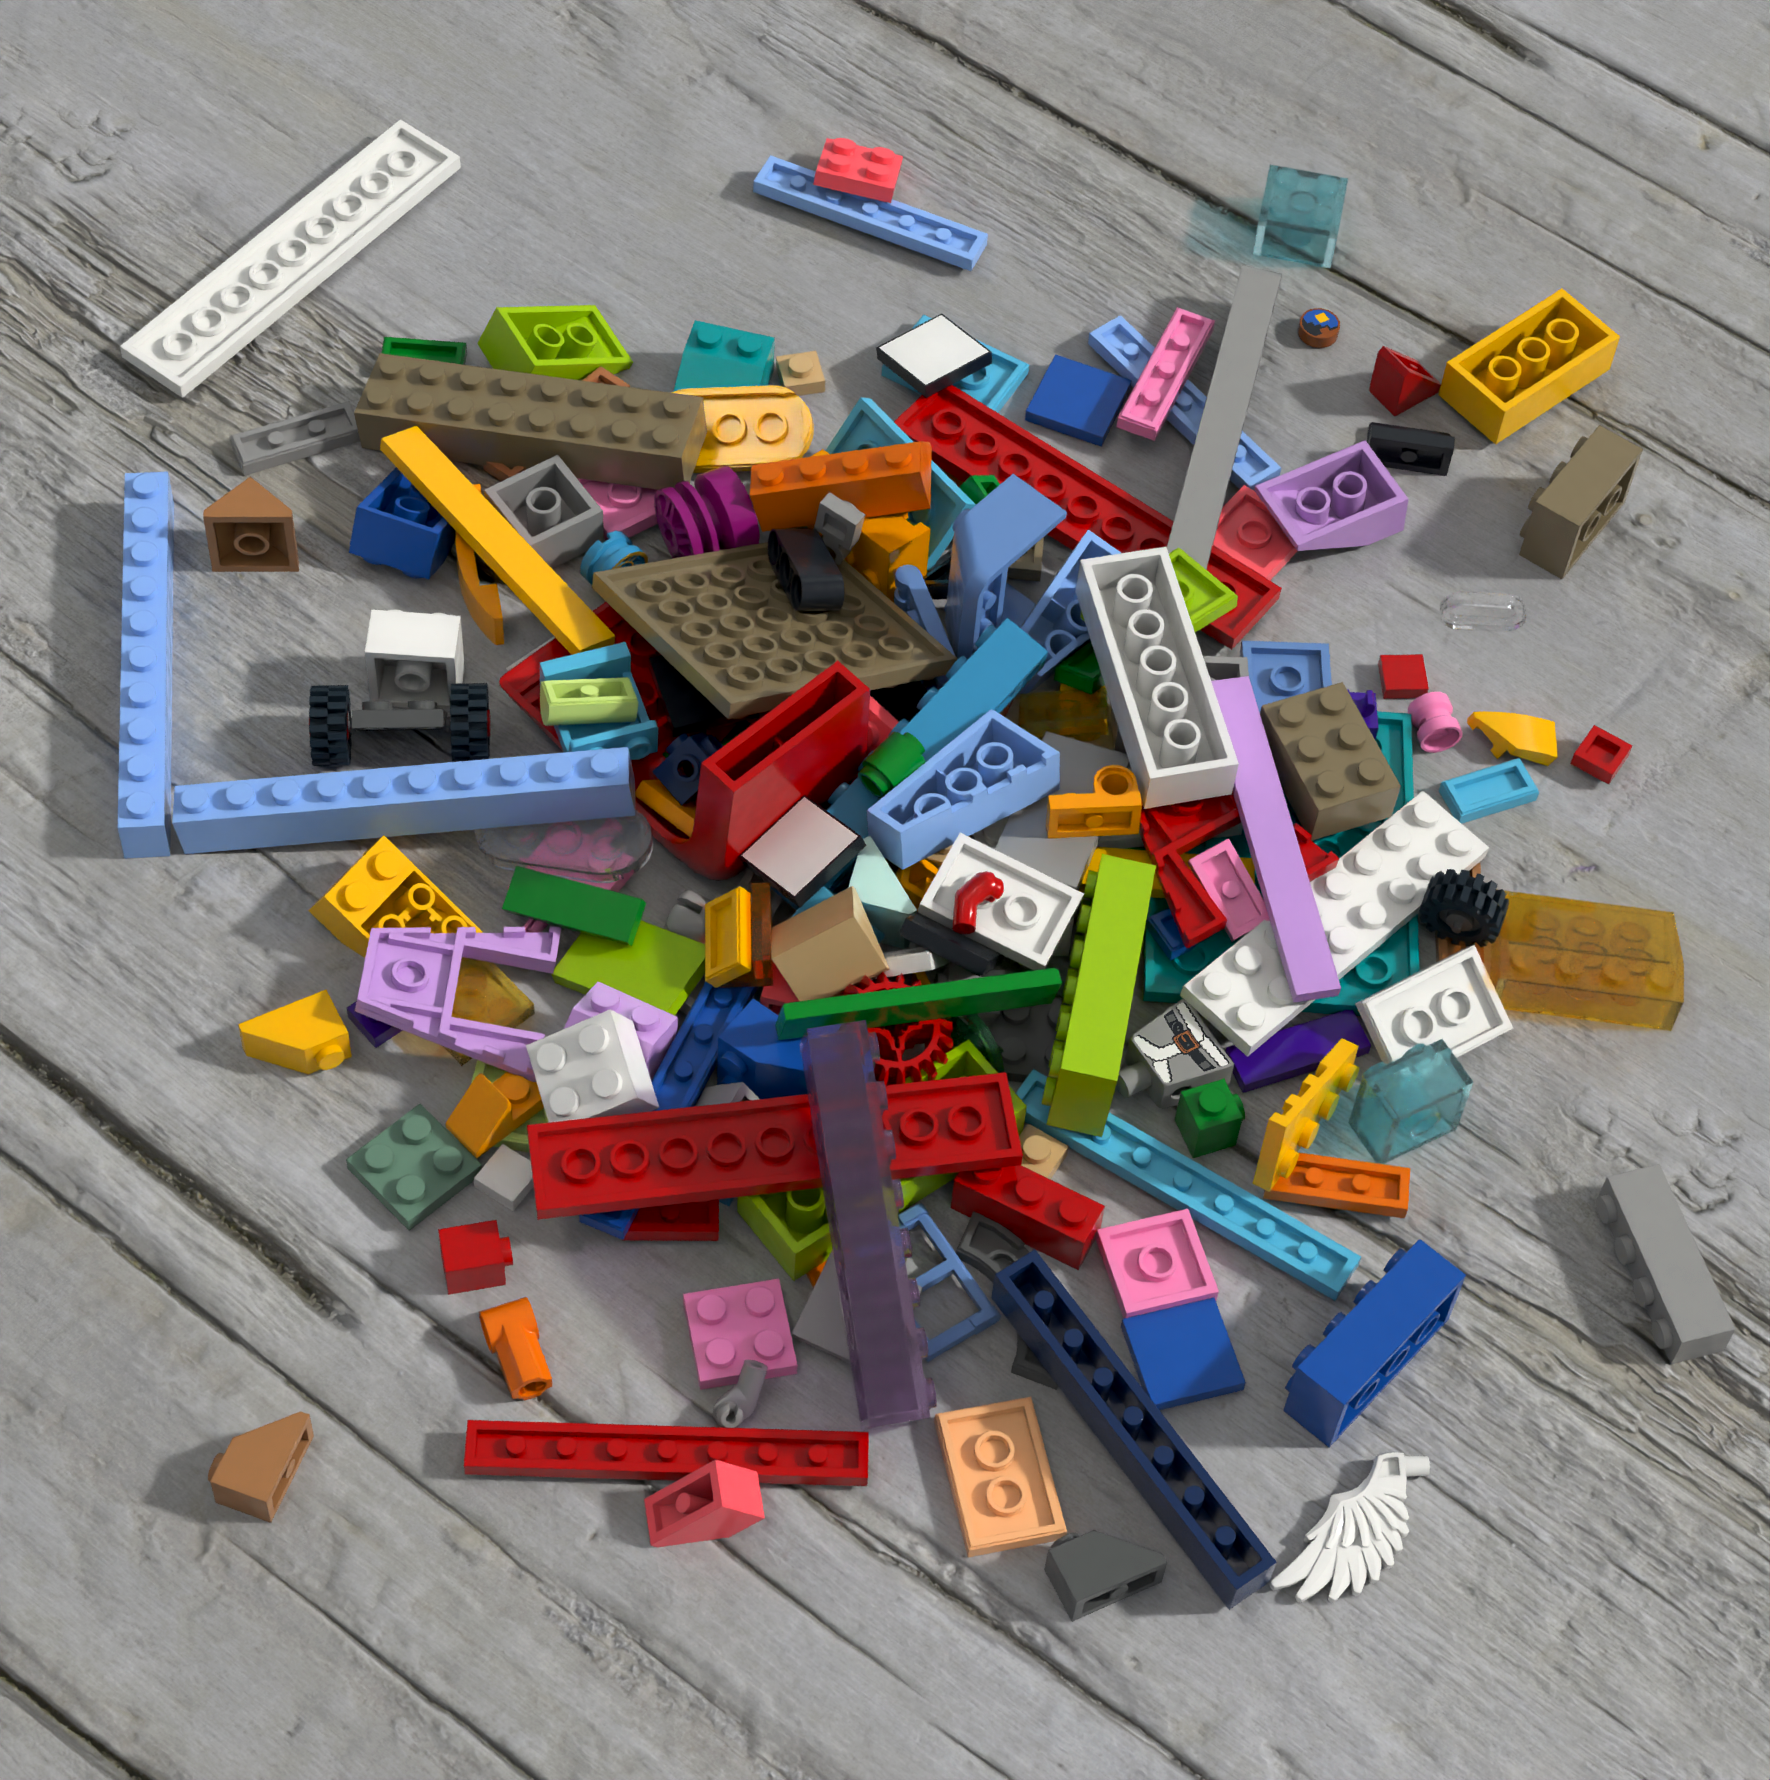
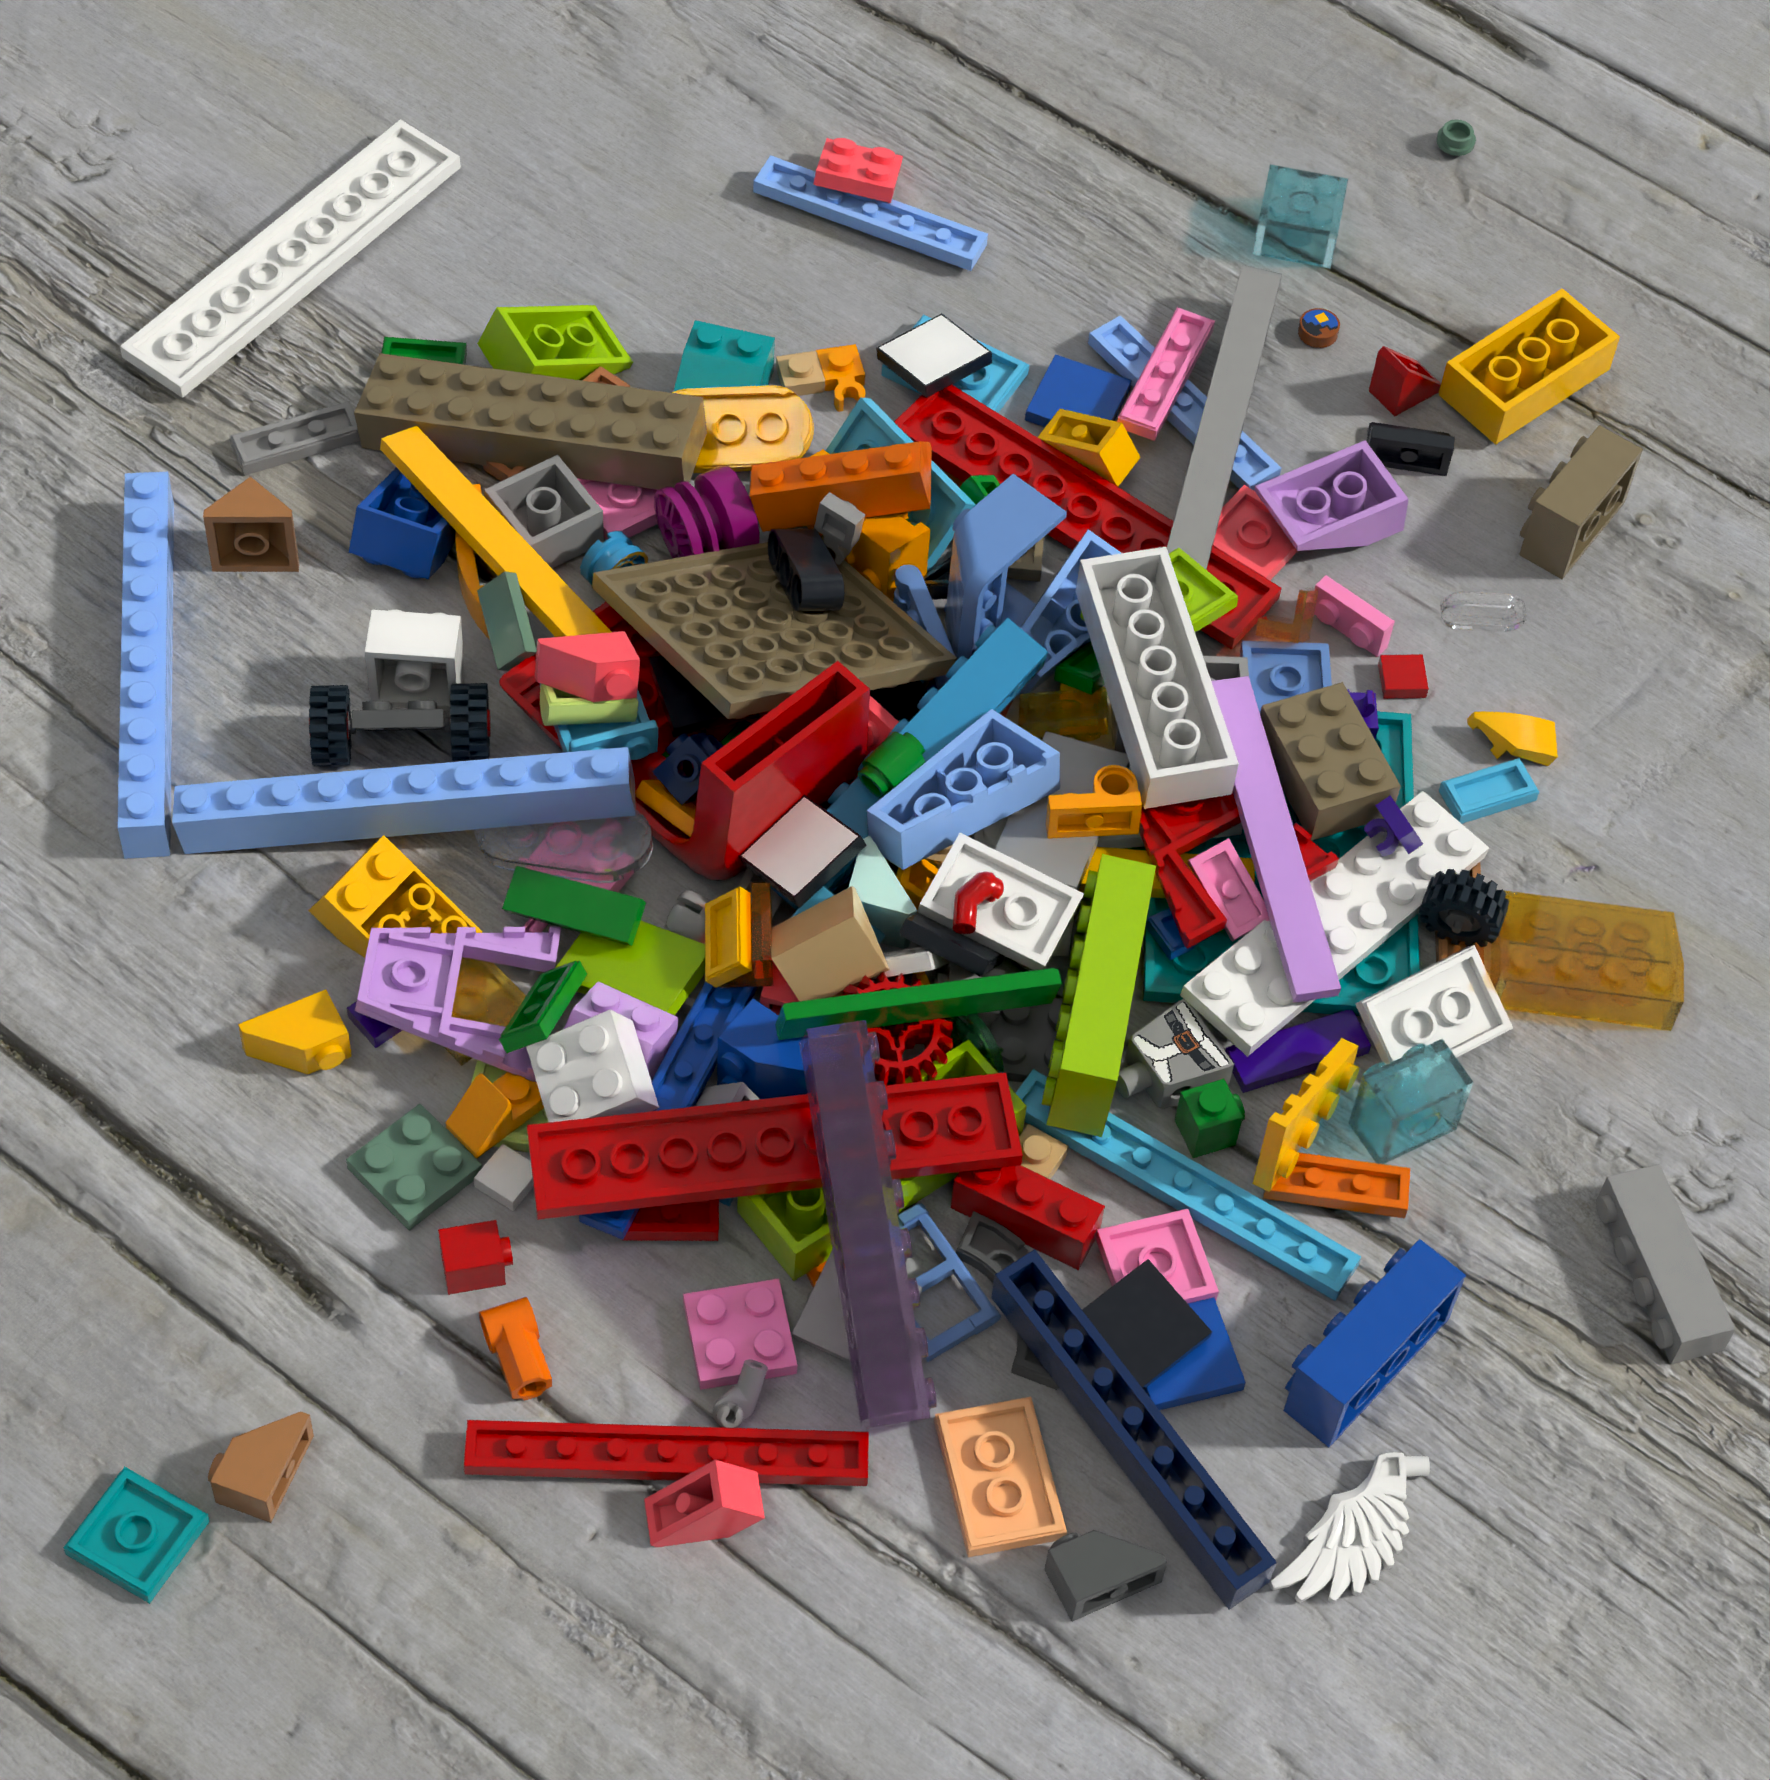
(136, 1534): none -> teal tile
(506, 621): none -> sand green tile
(543, 1006): none -> green tile
(589, 665): none -> coral slope
(842, 373): none -> light orange plate
(1093, 442): none -> yellow slope
(1147, 1323): none -> black tile
(1287, 629): none -> clear orange panel
(1352, 616): none -> bright pink plate
(1396, 827): none -> dark purple tile
(1433, 718): bright pink wheel -> none
(1456, 138): none -> sand green plate
(1601, 754): red plate -> none

